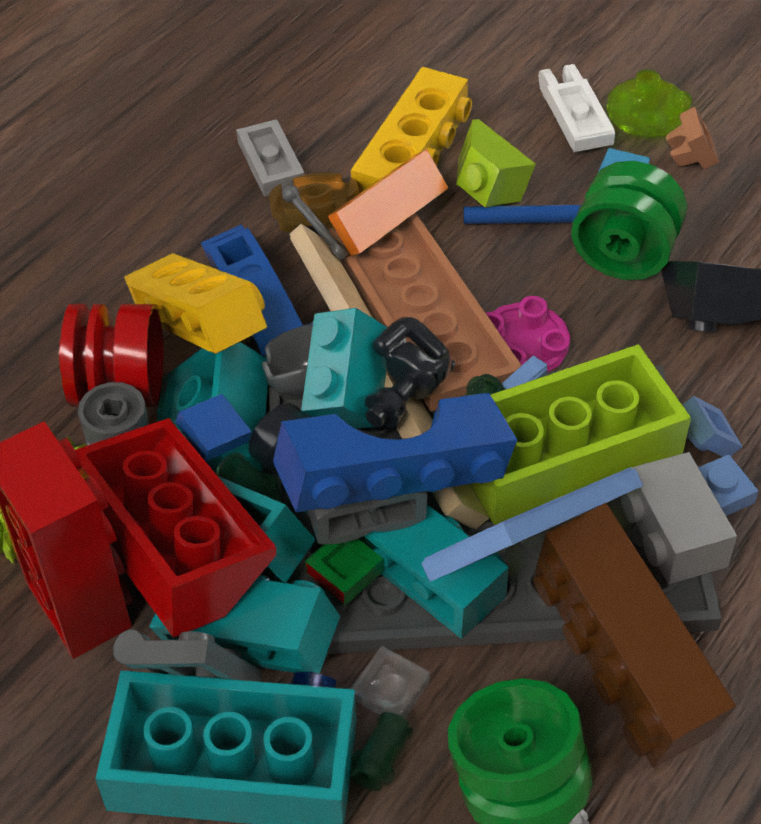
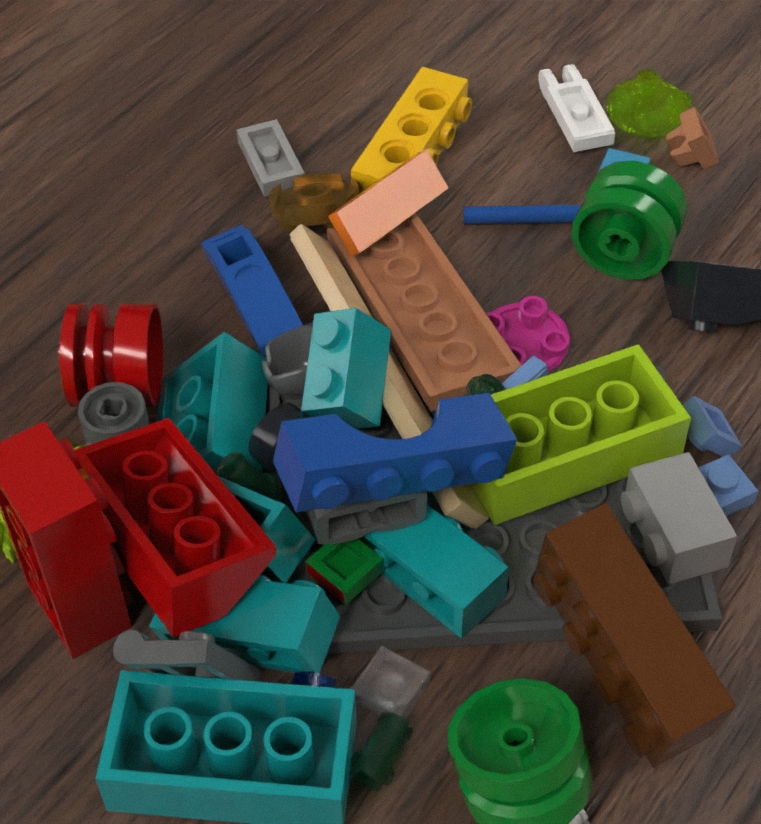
(199, 301): yellow brick -> none
(213, 427): blue tile -> none
(292, 195): dark grey hinge -> none
(413, 368): black piece -> none
(492, 167): lime slope -> none
(530, 523): medium blue tile -> none

